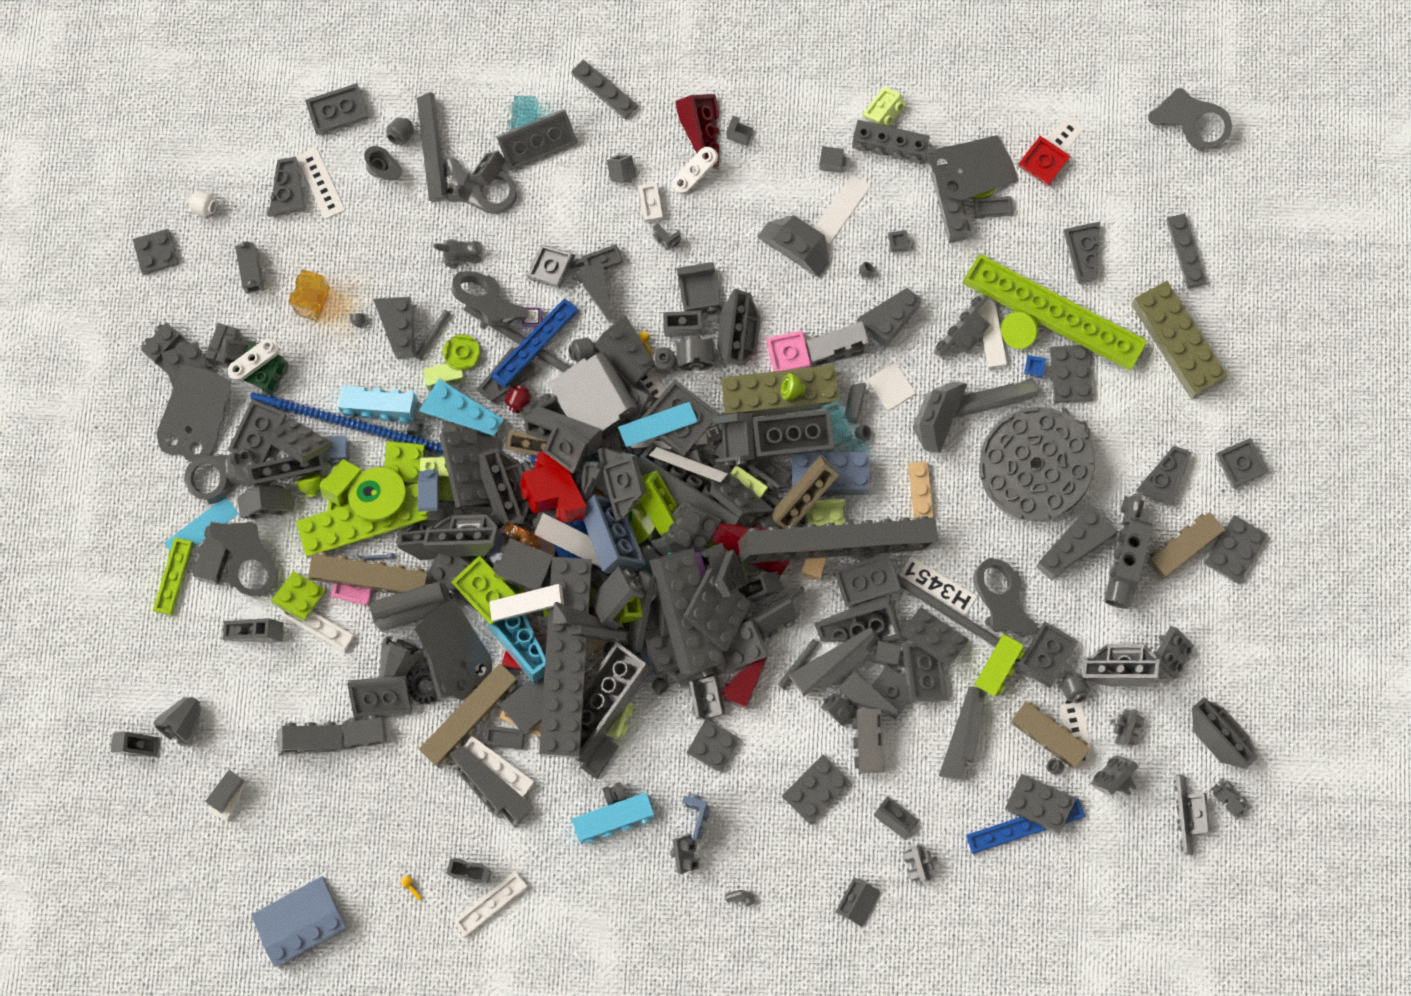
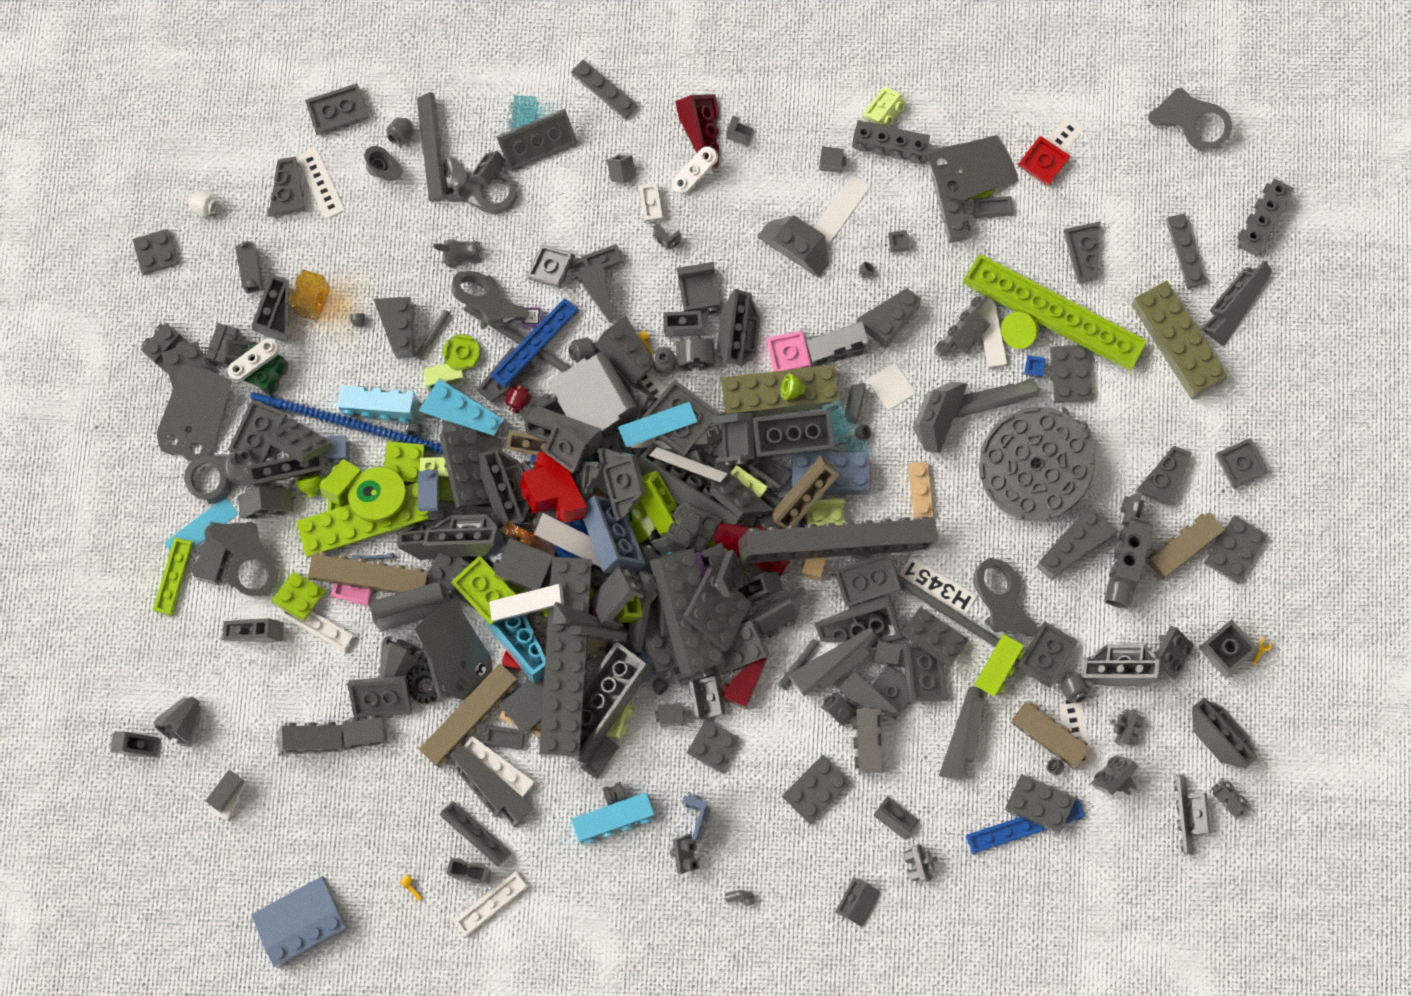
(273, 310): none -> dark grey wedge
(475, 834): none -> dark grey plate
(670, 715): none -> dark grey brick
(1228, 648): none -> dark grey brick
(1235, 302): none -> dark grey wedge
(1261, 650): none -> yellow hand
(1265, 216): none -> dark grey brick

